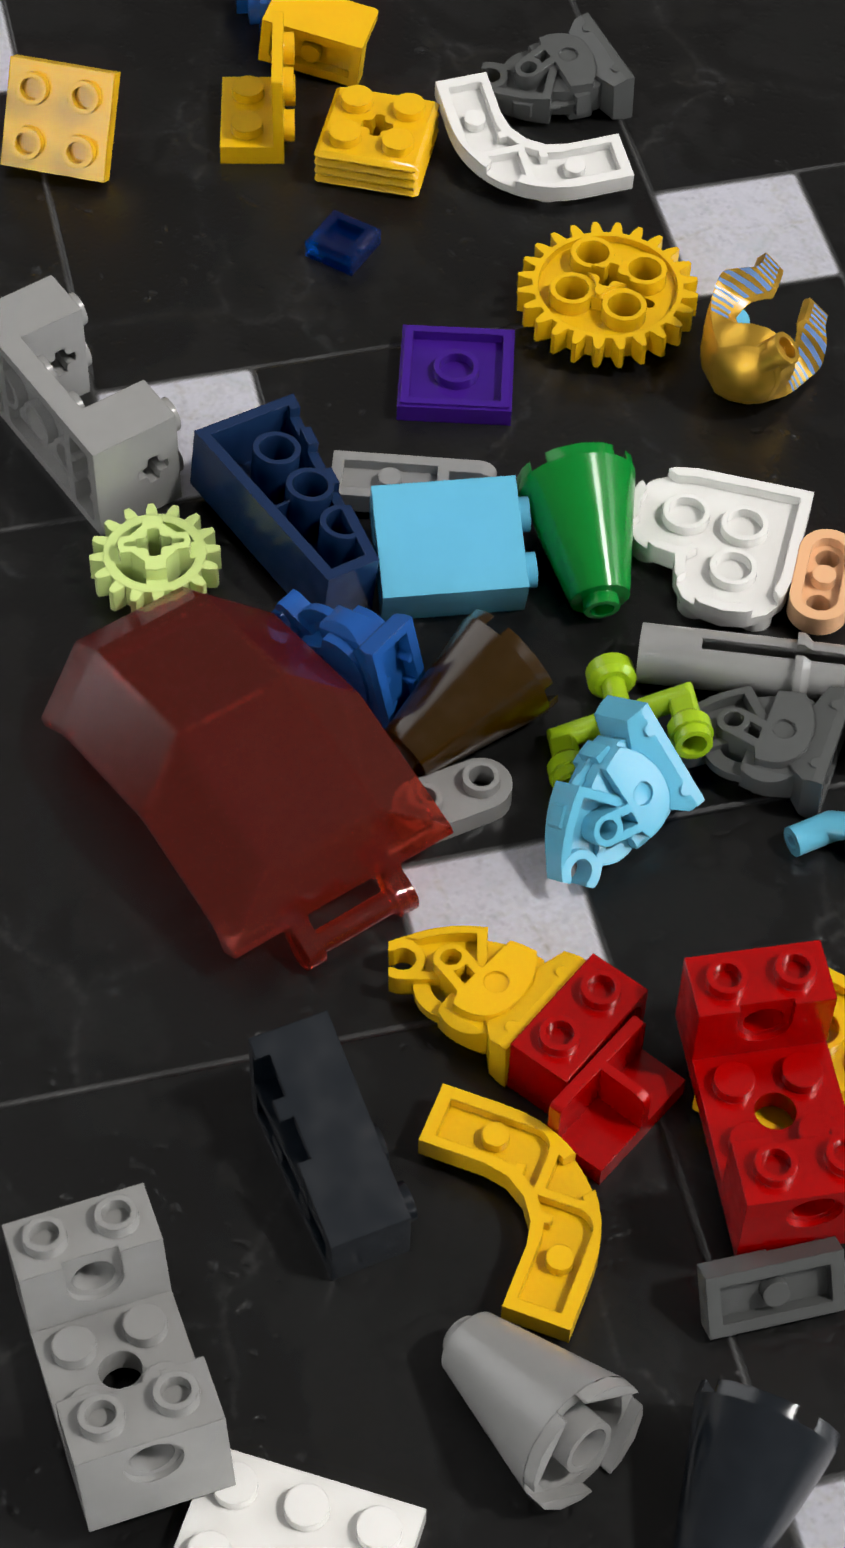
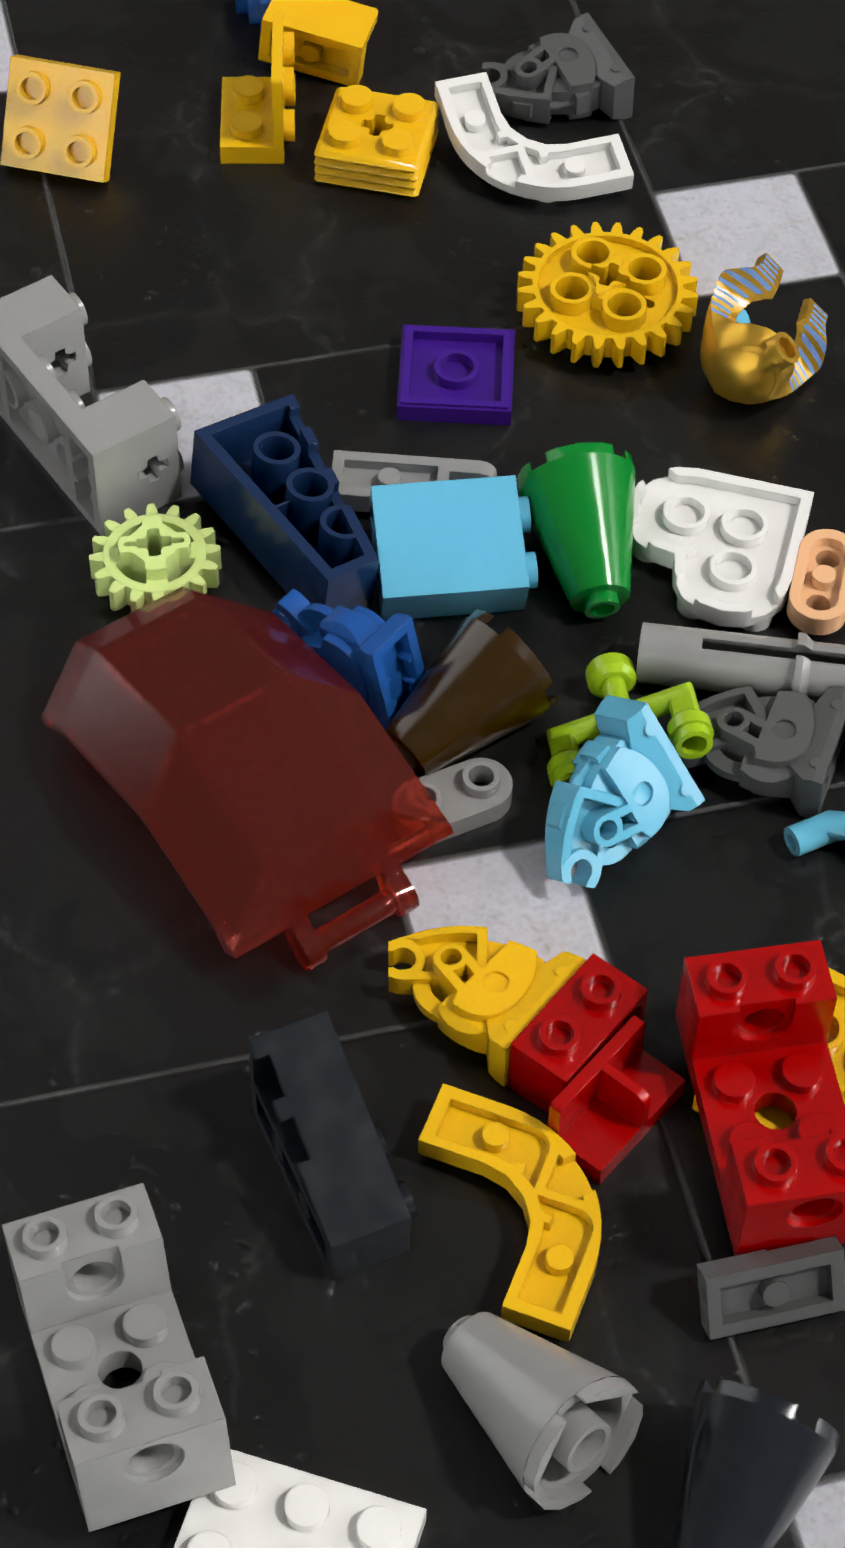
(342, 242): clear blue tile -> none

